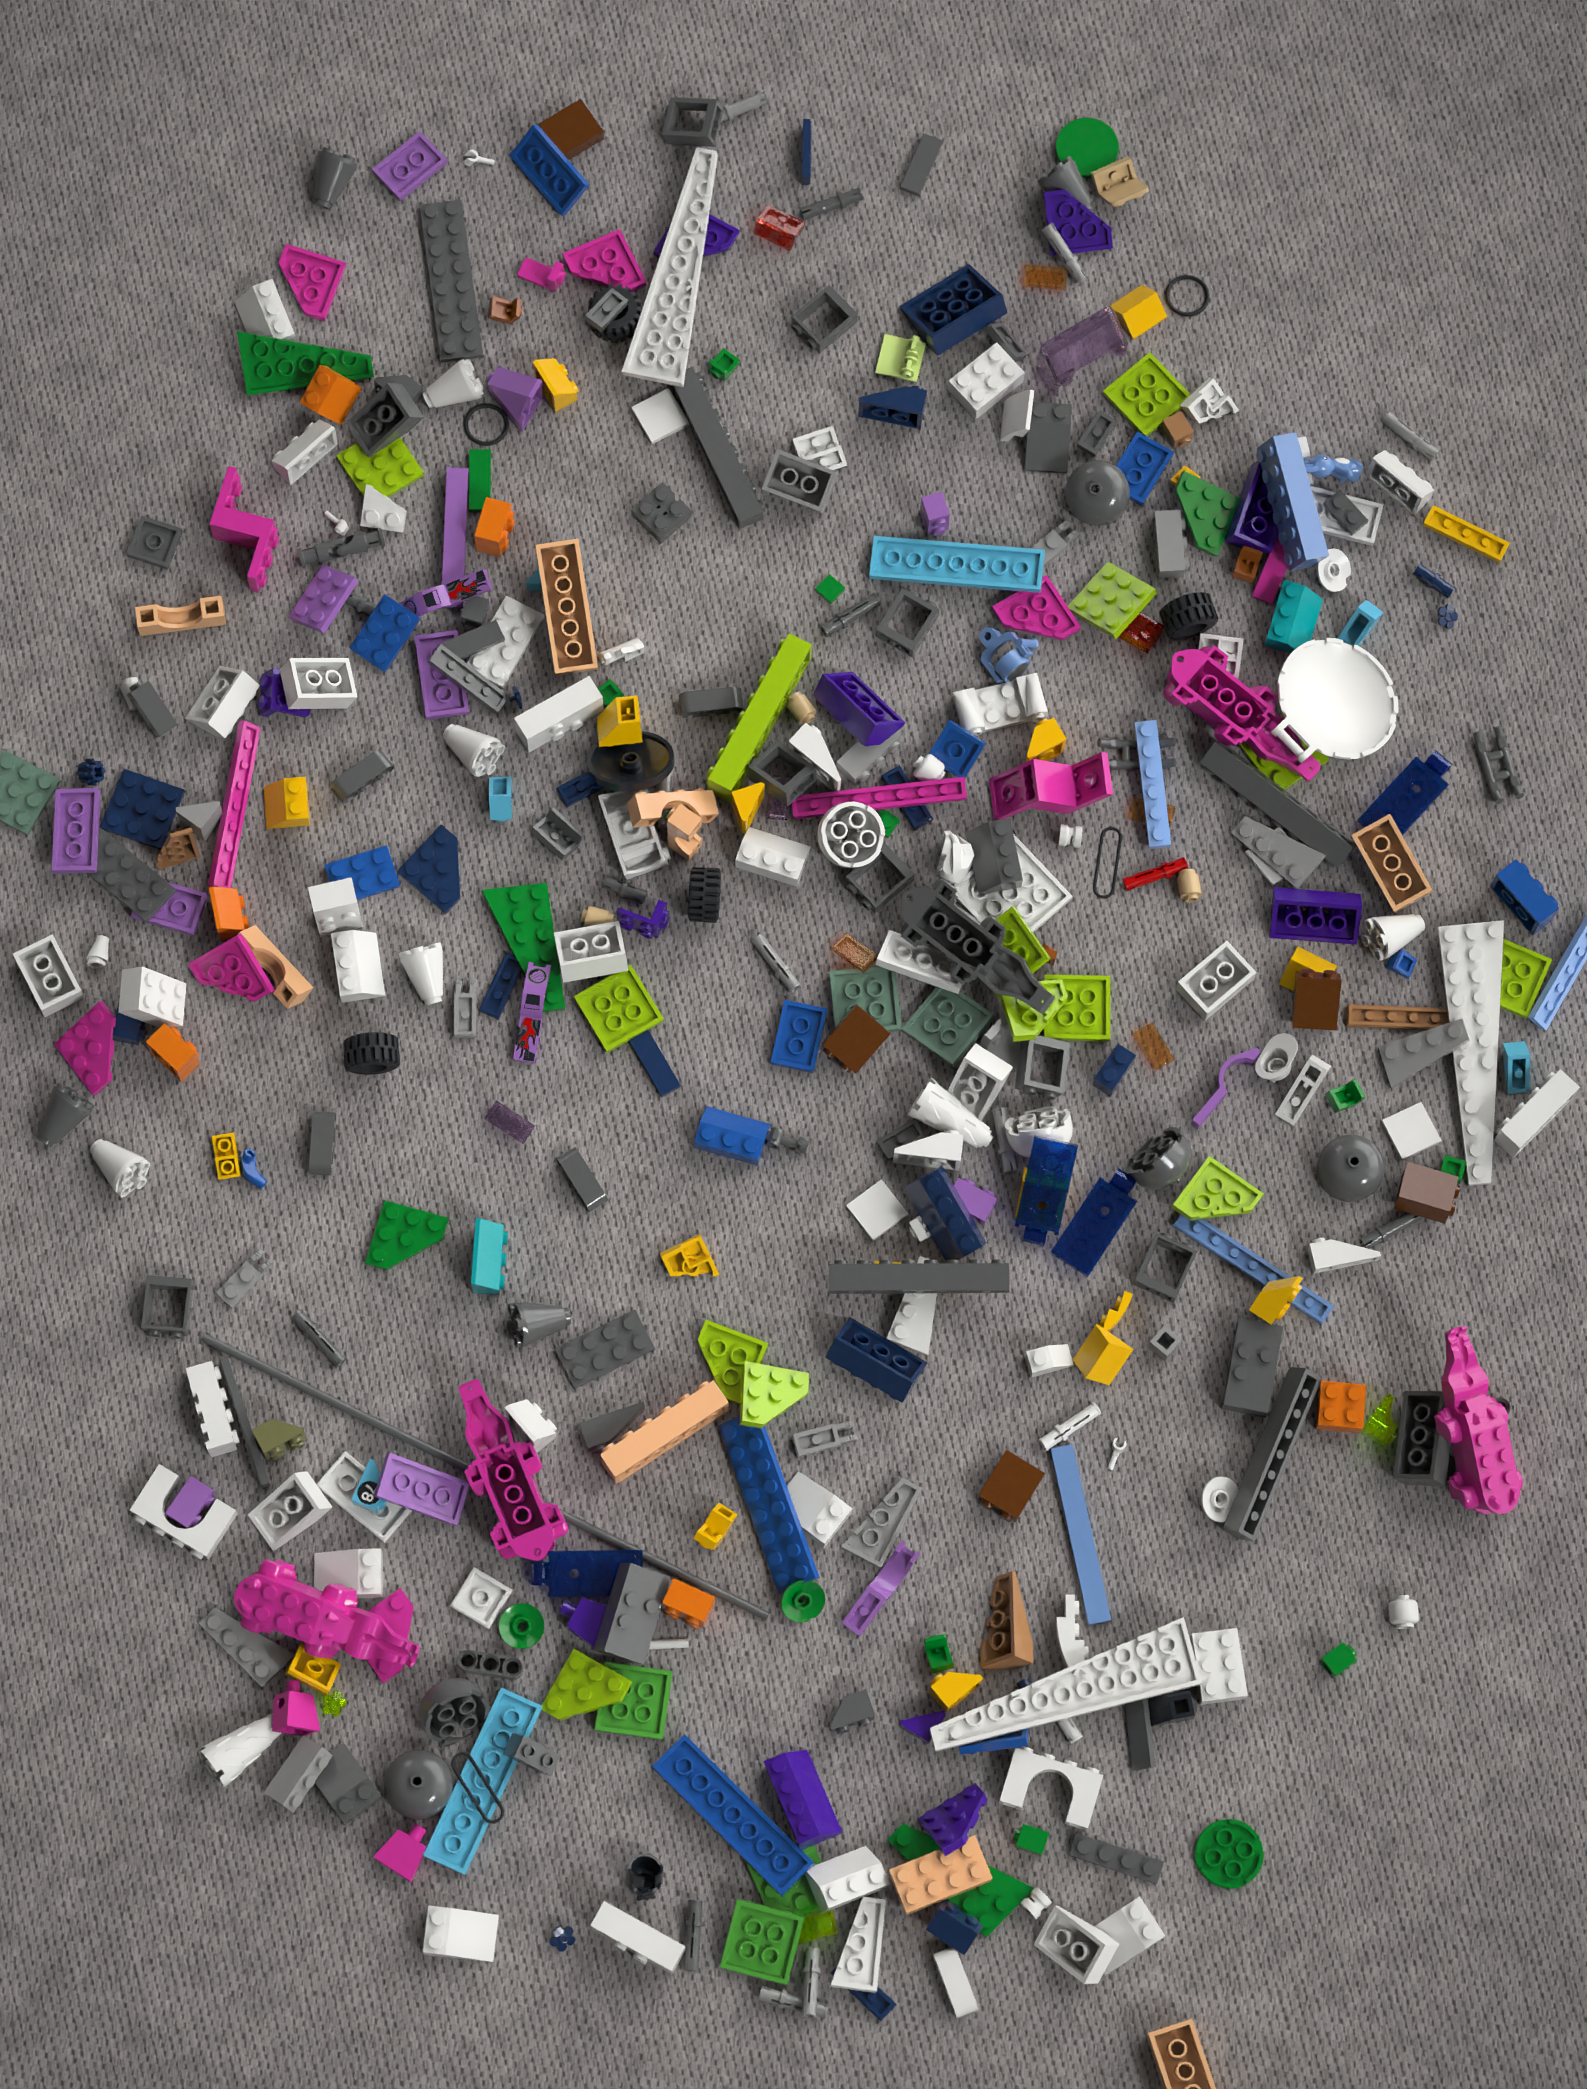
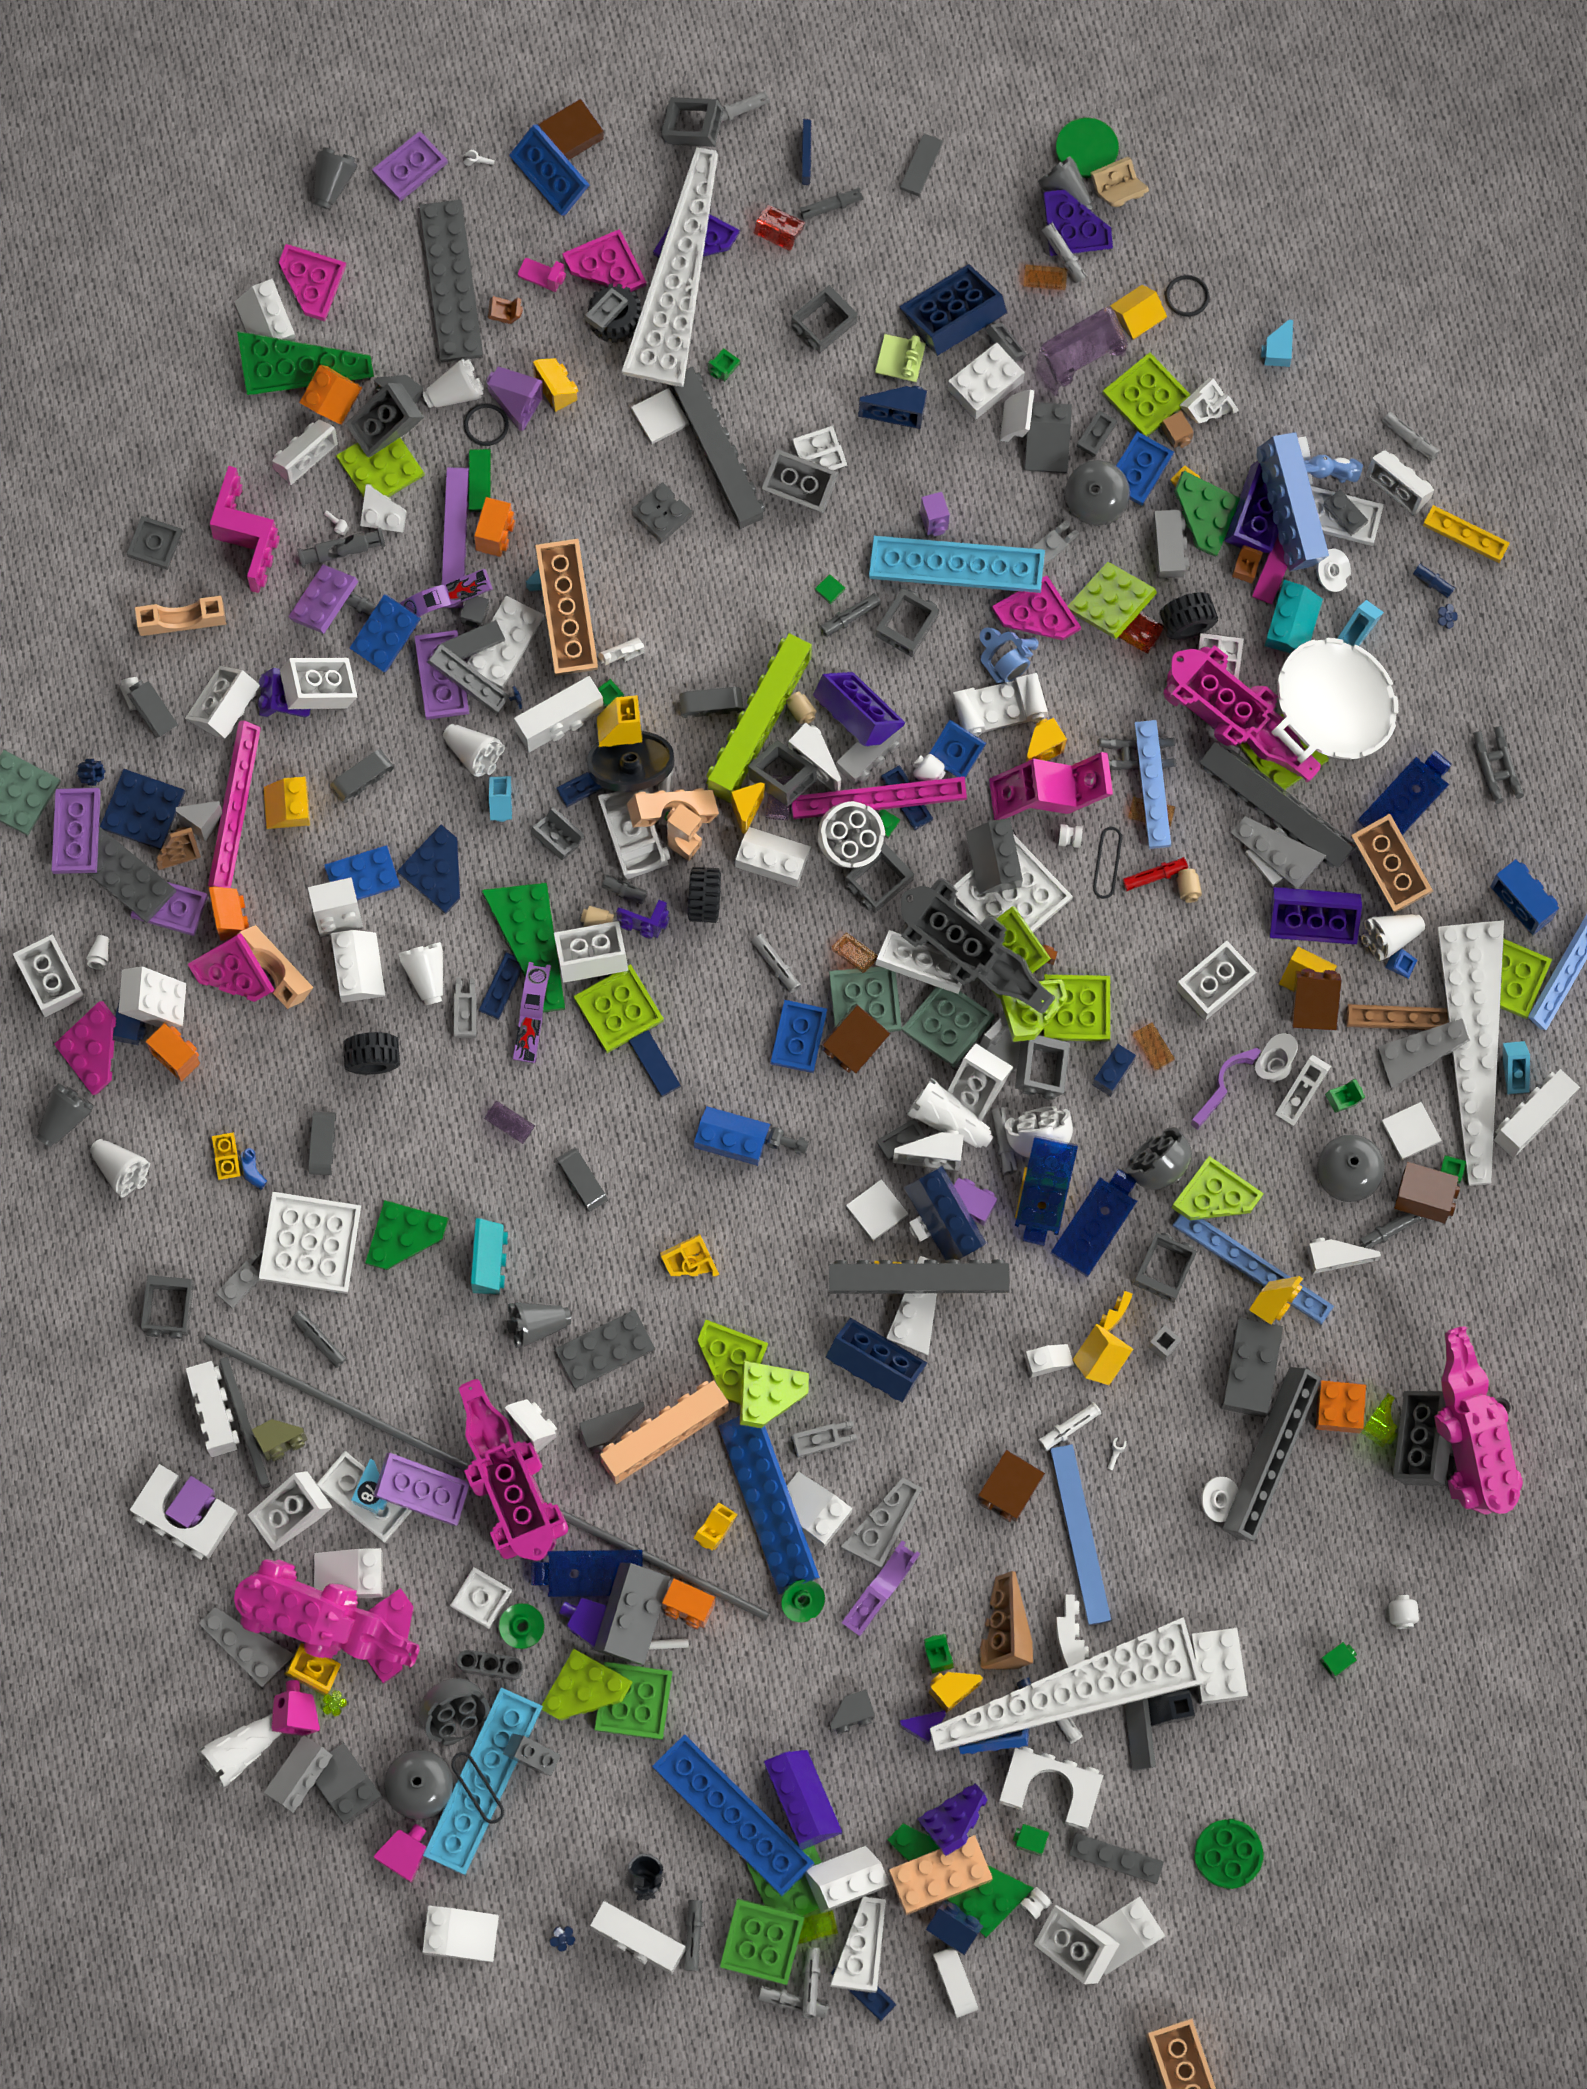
(309, 1242): none -> white plate
(955, 858): white helmet -> none
(1279, 346): none -> medium azure slope

